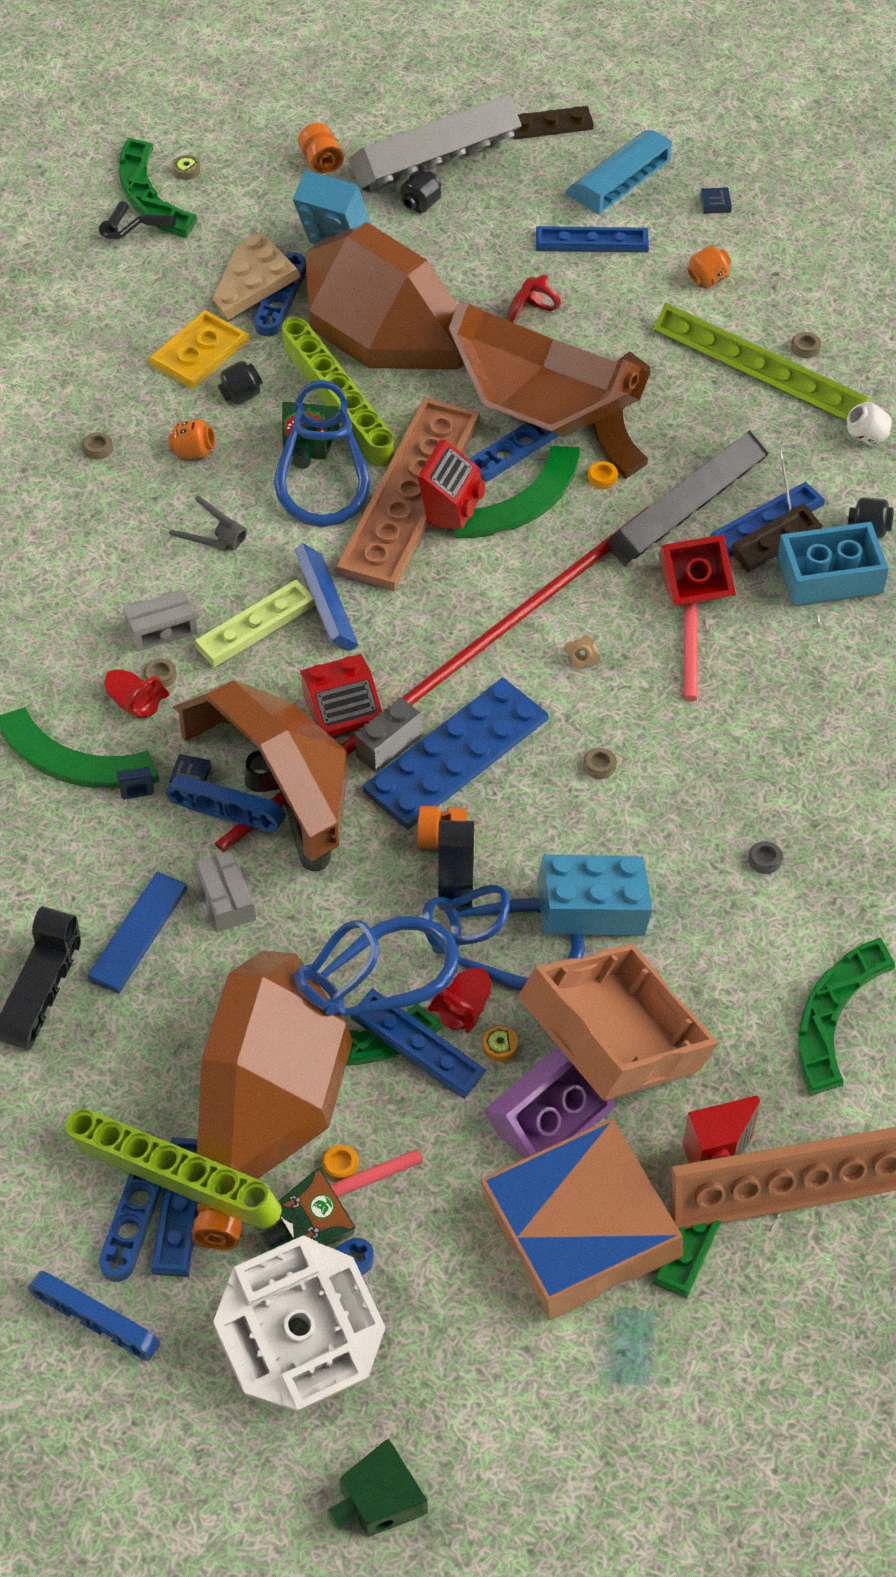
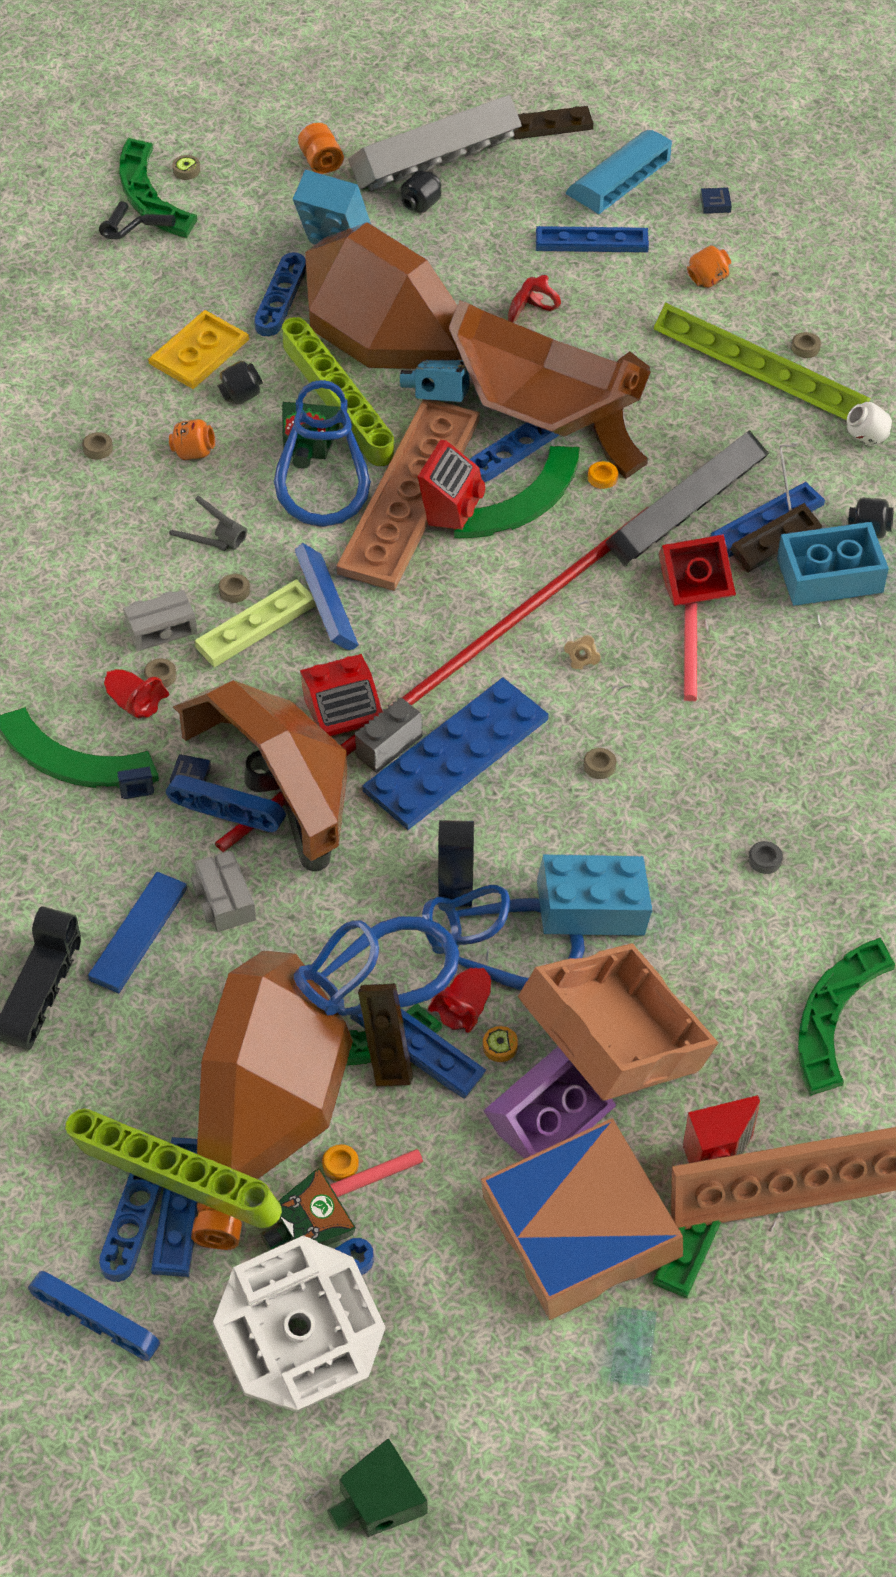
(234, 588): none -> dark tan tile
(253, 275): tan plate -> none
(385, 1034): none -> dark brown plate
(429, 823): orange wheel -> none
(449, 379): none -> dark azure torso

